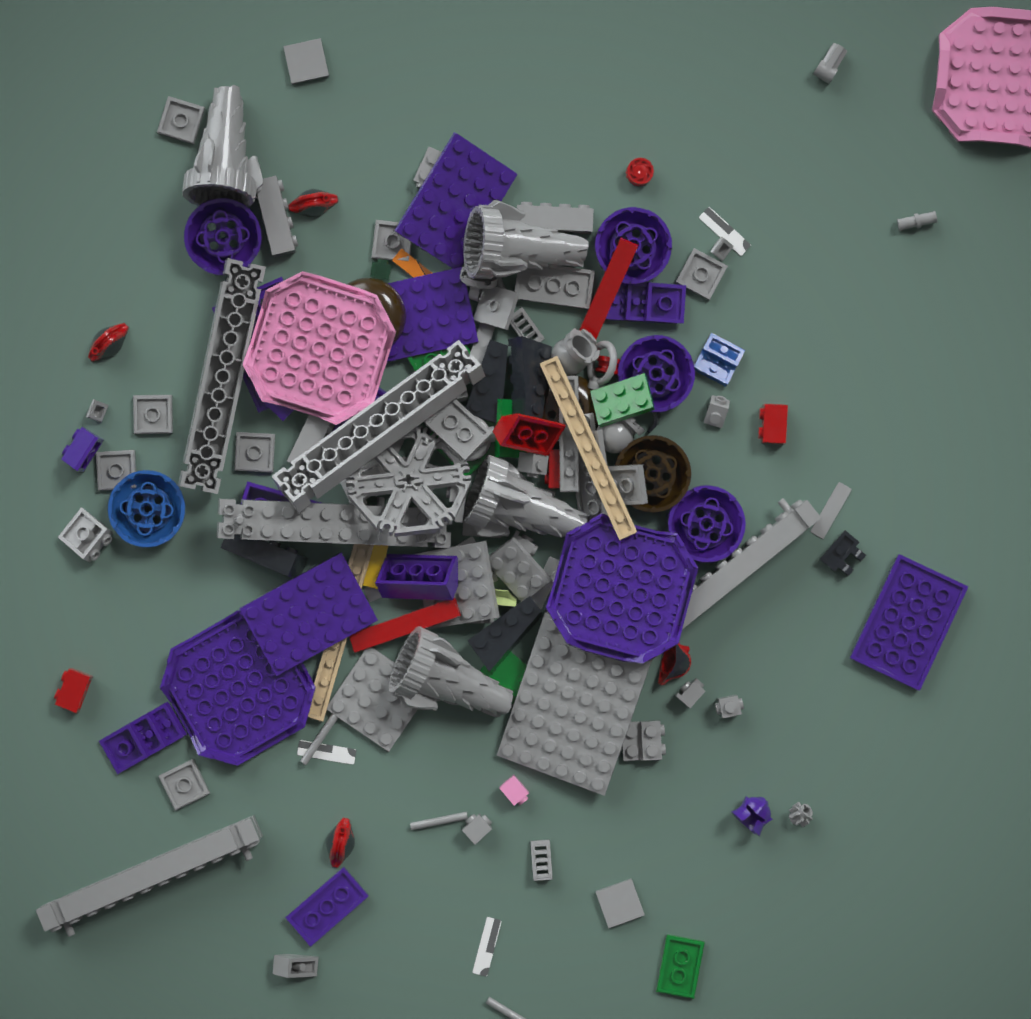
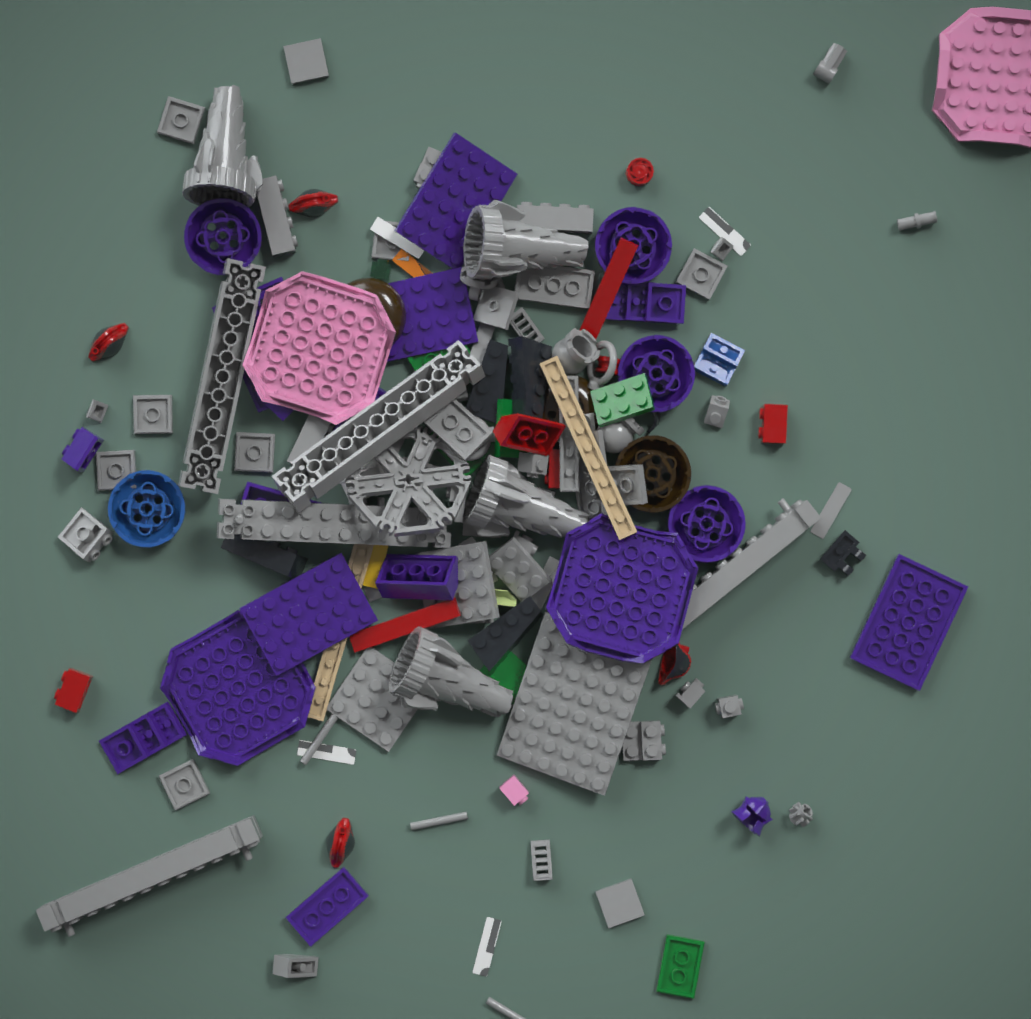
(387, 231): none -> white sticker
(477, 827): light grey brick -> none

